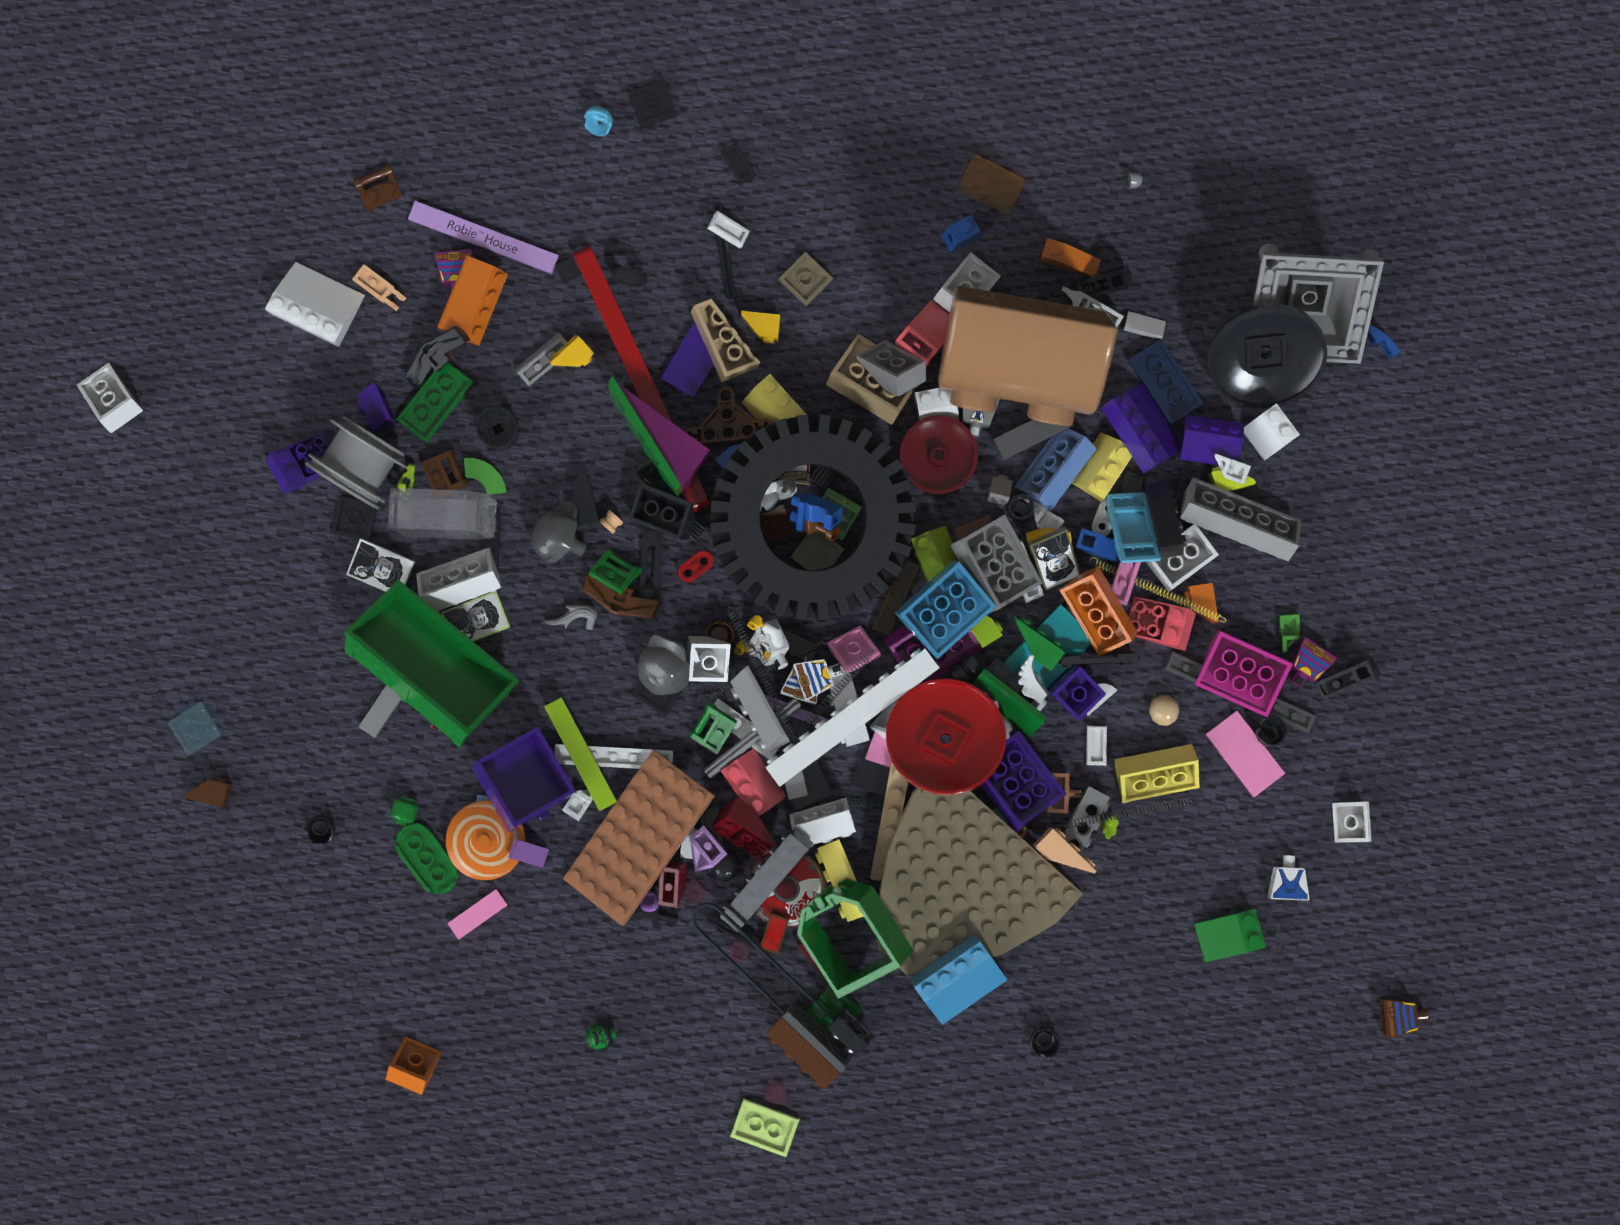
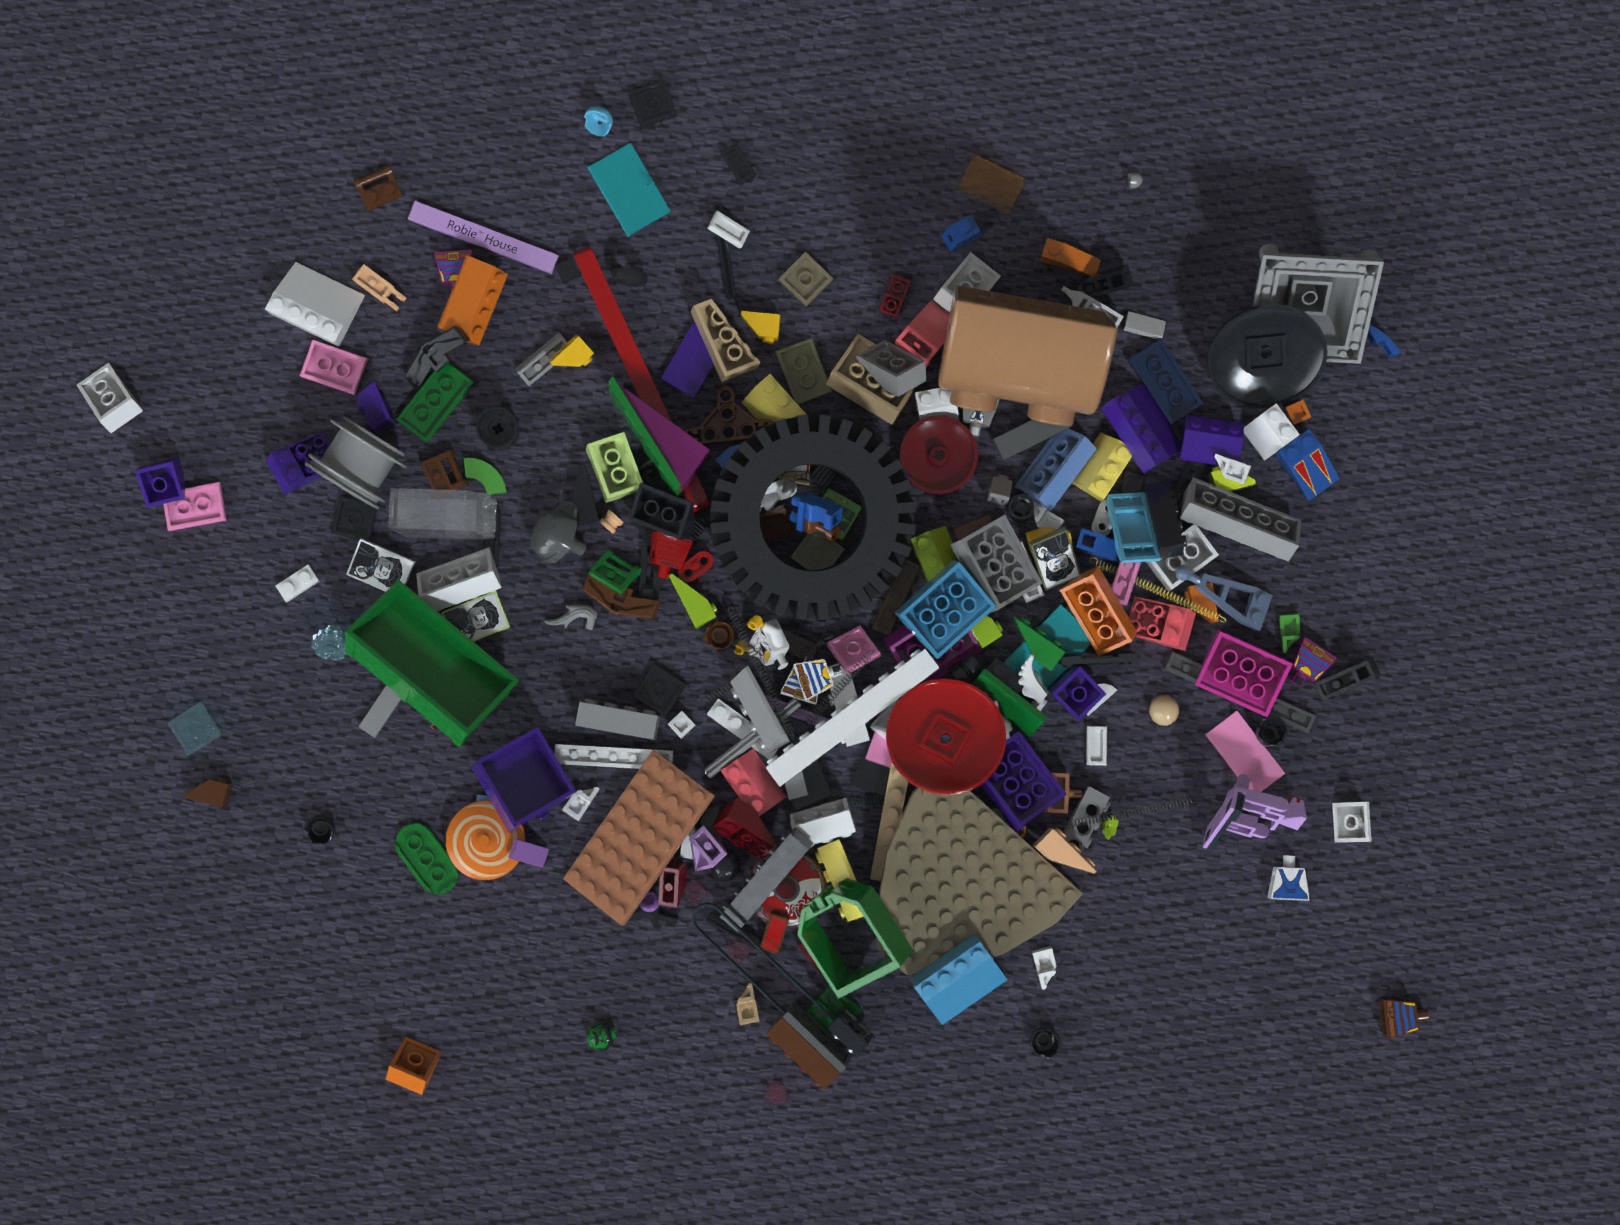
(161, 482): none -> dark purple slope
(201, 506): none -> bright pink tile
(297, 583): none -> white plate
(329, 643): none -> clear light blue plant
(333, 367): none -> bright pink tile
(404, 810): green head -> none
(410, 475): lime helmet -> none
(477, 914): bright pink tile -> none
(580, 754): lime tile -> none
(614, 467): none -> yellowish green slope
(616, 720): none -> light grey brick
(624, 186): none -> teal container
(663, 666): dark grey piece -> none
(668, 553): none -> red torso
(681, 724): none -> white plate
(697, 606): none -> lime slope
(708, 659): white slope -> none
(718, 731): green plate -> none
(747, 1007): none -> tan slope
(764, 1127): yellowish green tile -> none
(803, 371): none -> olive tile
(894, 295): none -> dark red slope
(1044, 964): none -> white slope
(1157, 773): light yellow slope -> none
(1230, 935): green slope -> none
(1255, 608): none -> sand blue plate
(1271, 807): none -> lavender container
(1297, 412): none -> orange plate
(1307, 465): none -> blue slope

